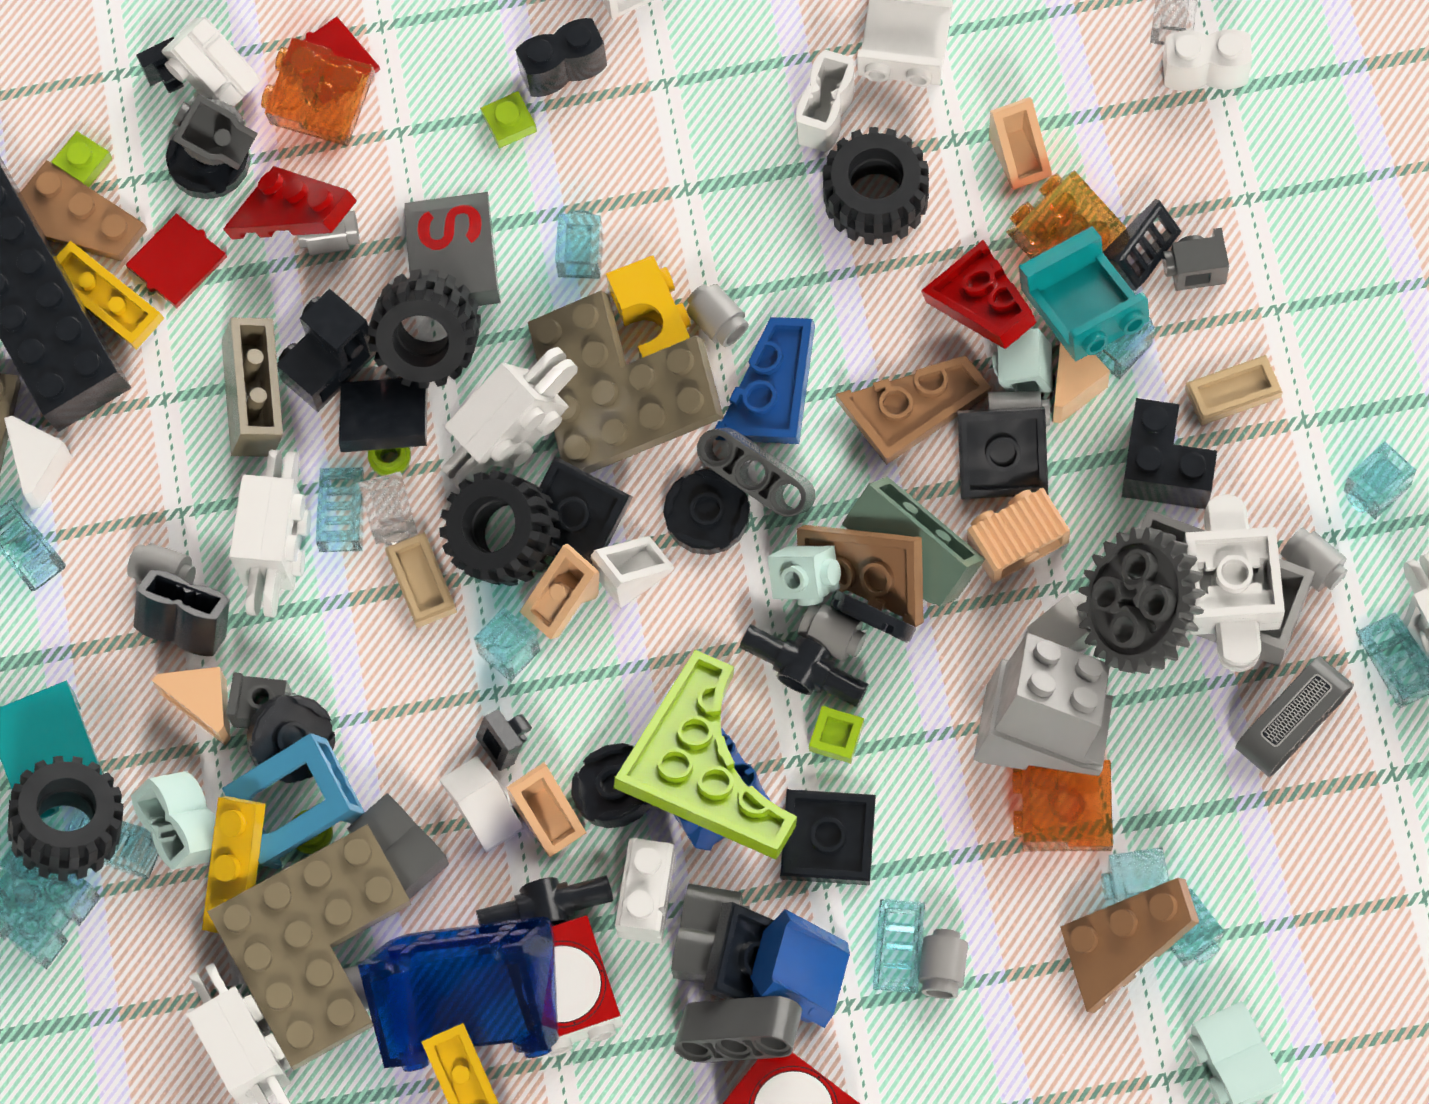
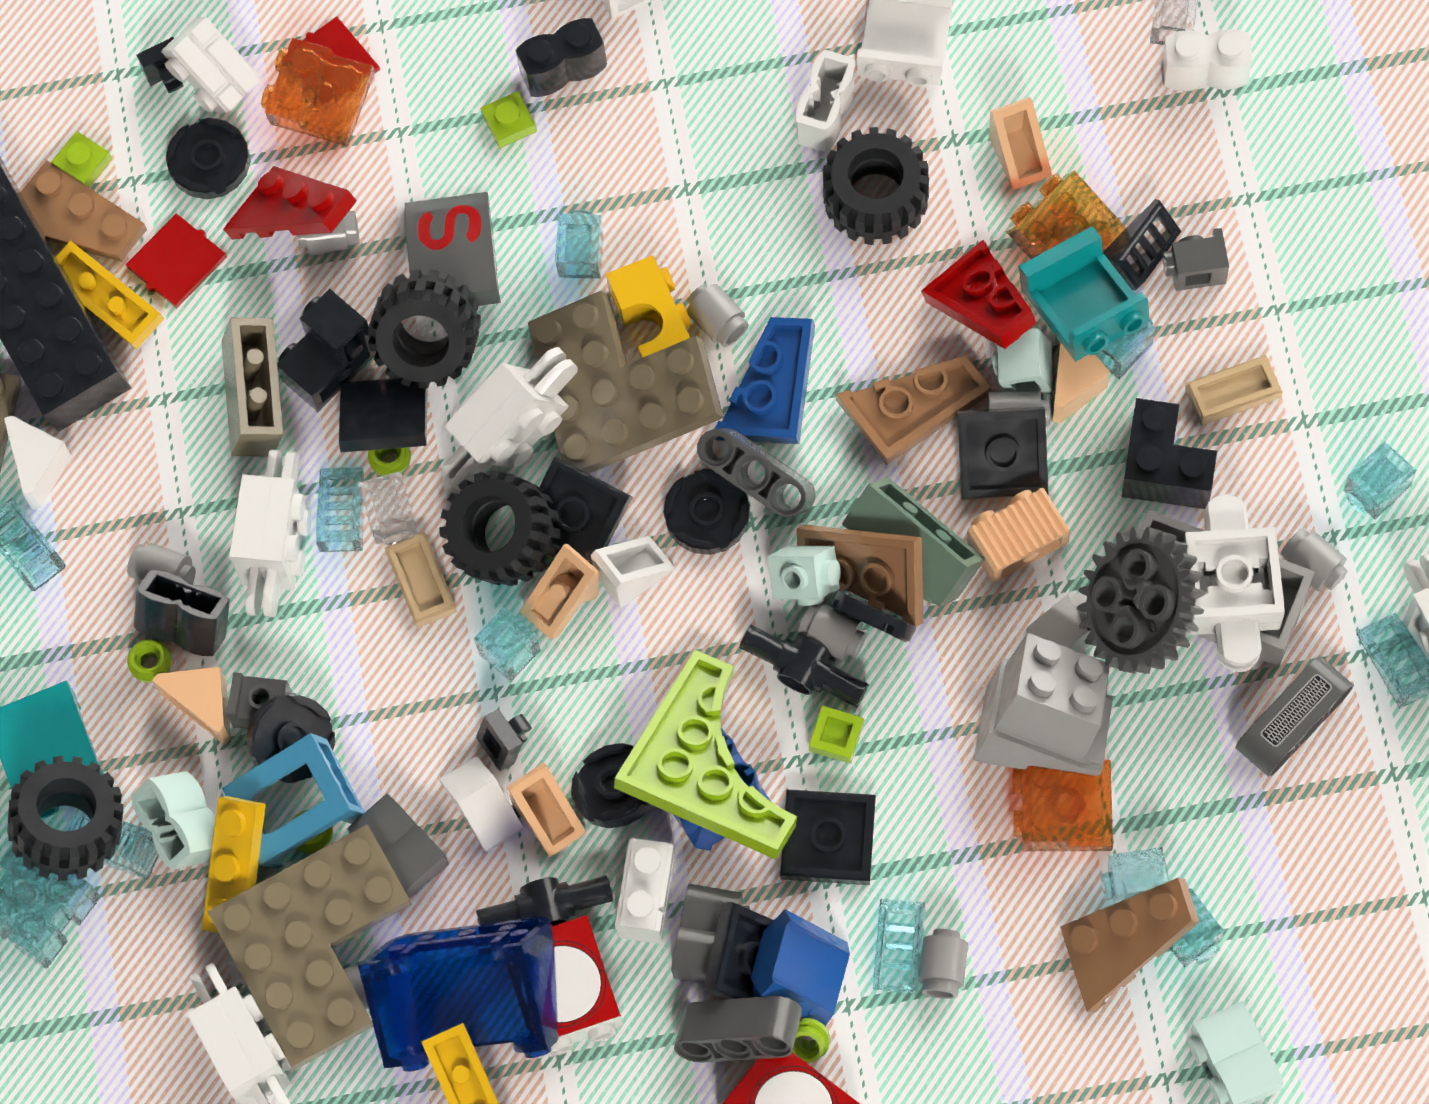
(144, 650): none -> lime plate
(213, 132): dark grey hand -> none
(811, 1049): none -> lime plate

